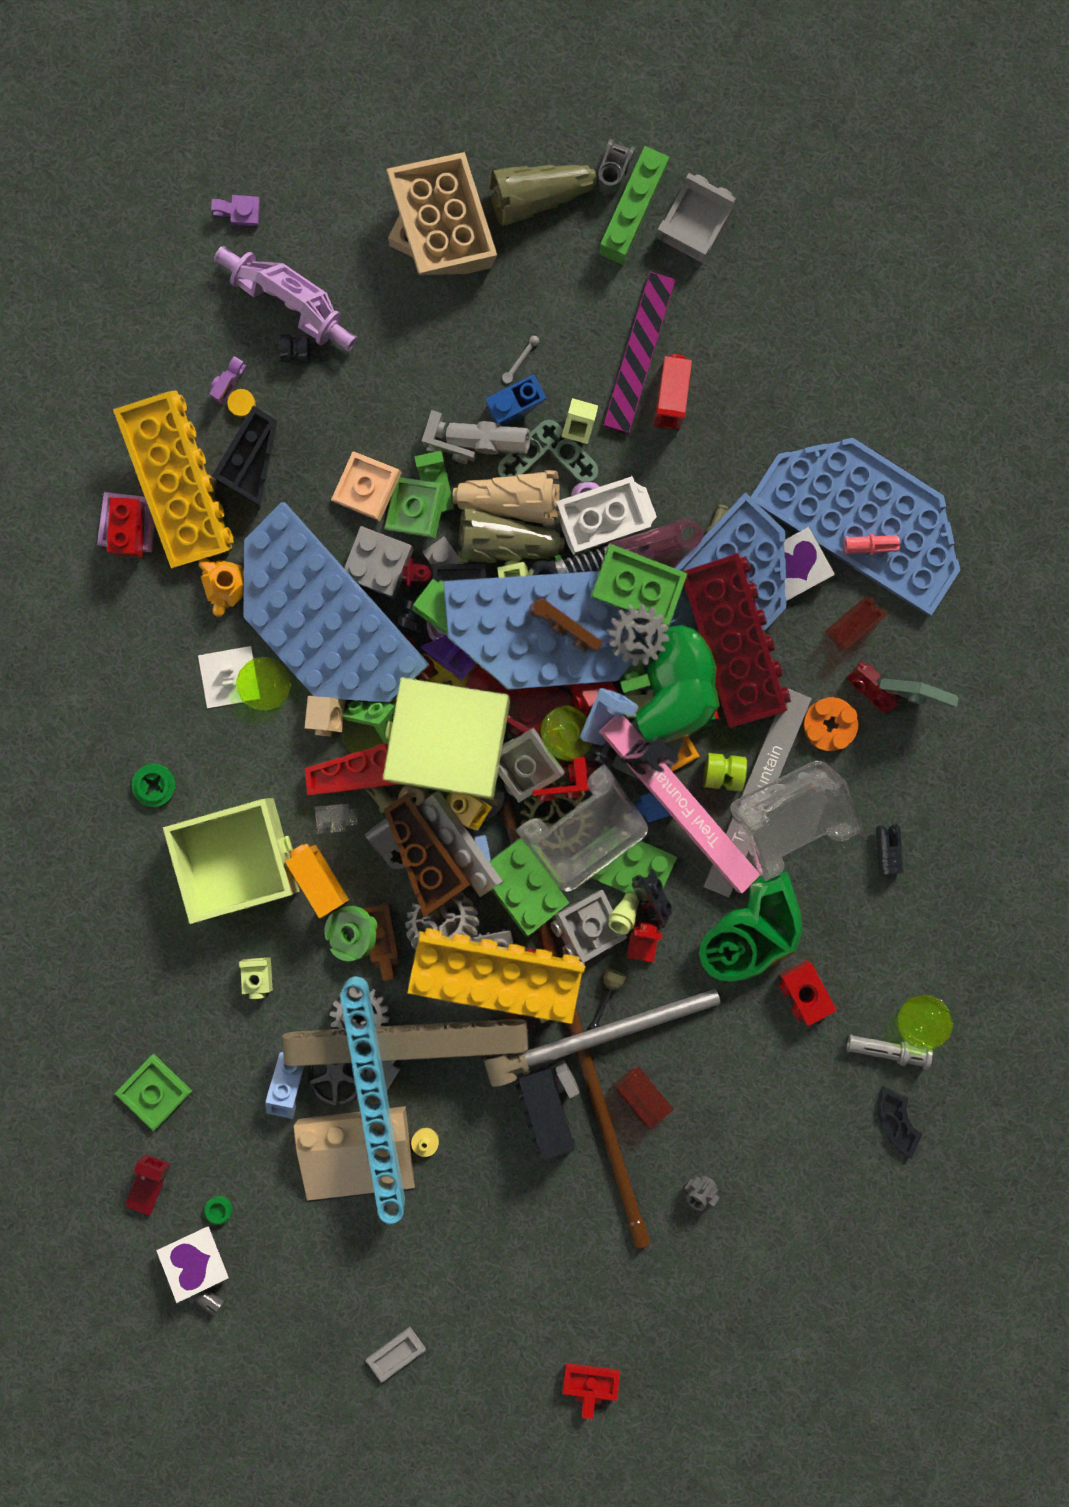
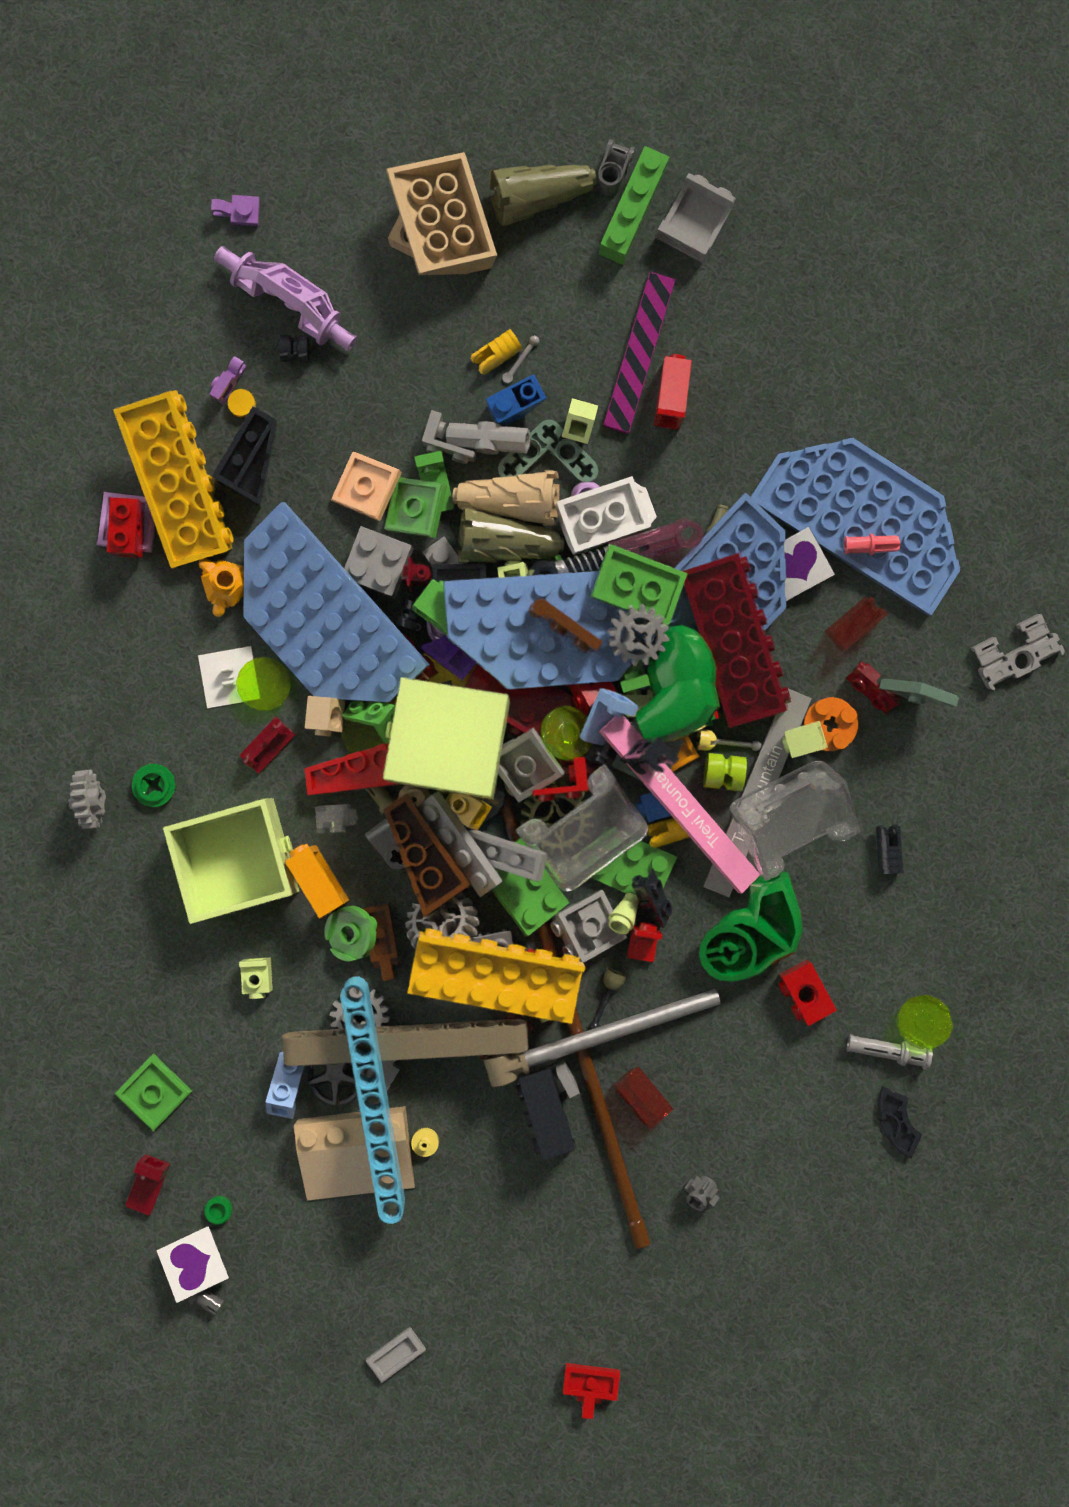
(87, 799): none -> light grey gear
(267, 745): none -> dark red hinge
(496, 352): none -> yellow hinge
(510, 855): none -> light grey plate
(668, 831): none -> yellow hinge
(709, 740): none -> hinge
(804, 739): none -> yellowish green brick
(1000, 669): none -> light grey piece

